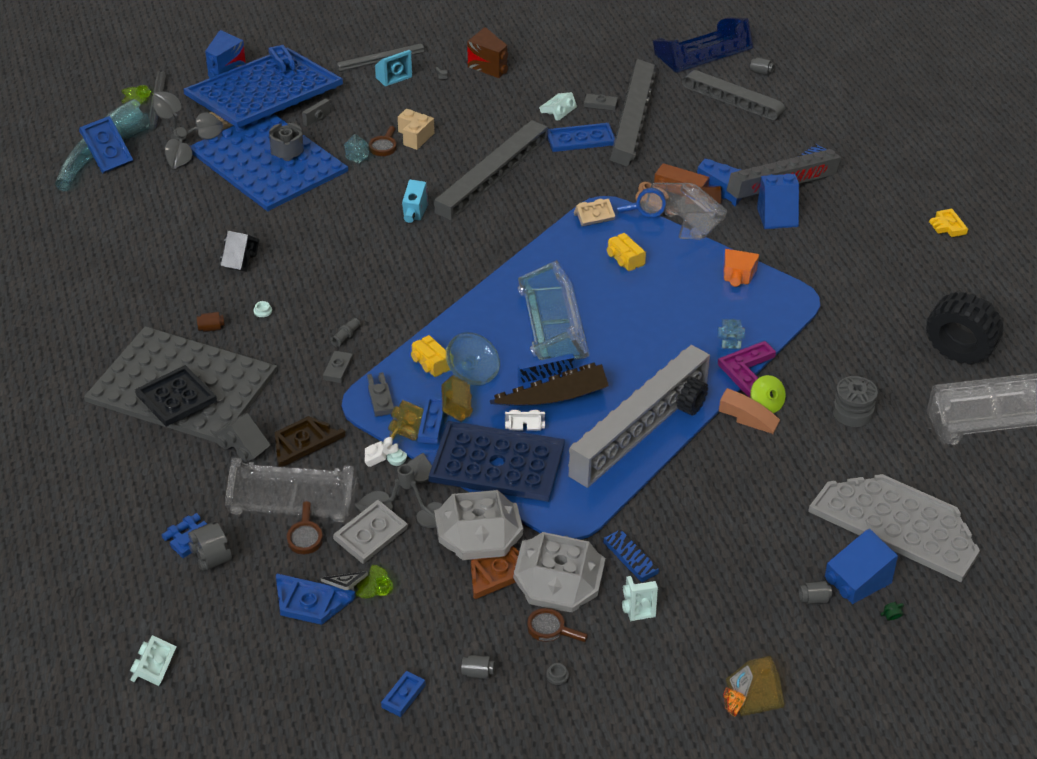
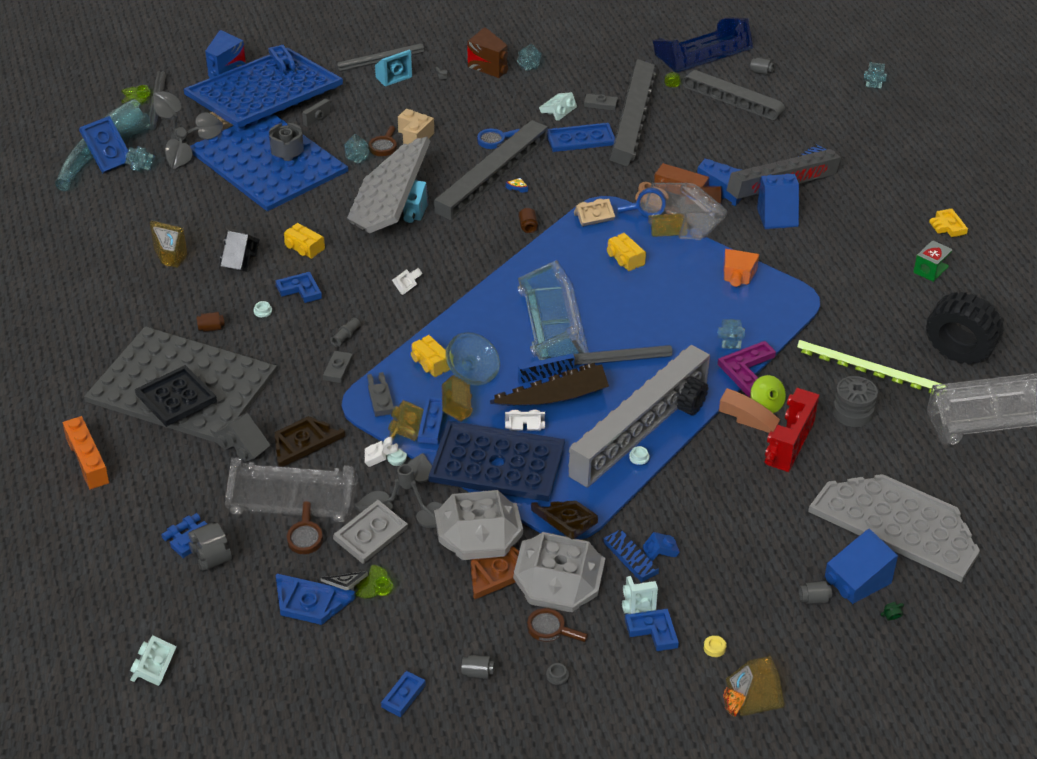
(89, 458): none -> orange arch
(139, 159): none -> clear light blue brick
(168, 243): none -> clear yellow slope
(301, 283): none -> blue plate
(304, 240): none -> yellow brick
(388, 187): none -> light grey plate
(405, 280): none -> white plate
(493, 138): none -> blue piece
(517, 184): none -> tile
(528, 220): none -> reddish brown brick
(529, 57): none -> clear light blue brick
(567, 517): none -> dark brown wing
(623, 355): none -> dark grey axle
(639, 455): none -> light aqua plate
(655, 623): none -> blue plate
(660, 544): none -> blue bracket
(666, 224): none -> clear yellow bracket
(672, 79): none -> clear neon green tile
(714, 646): none -> light yellow tile
(788, 440): none -> red brick
(863, 366): none -> plate
(875, 75): none -> clear light blue brick
(930, 259): none -> piece

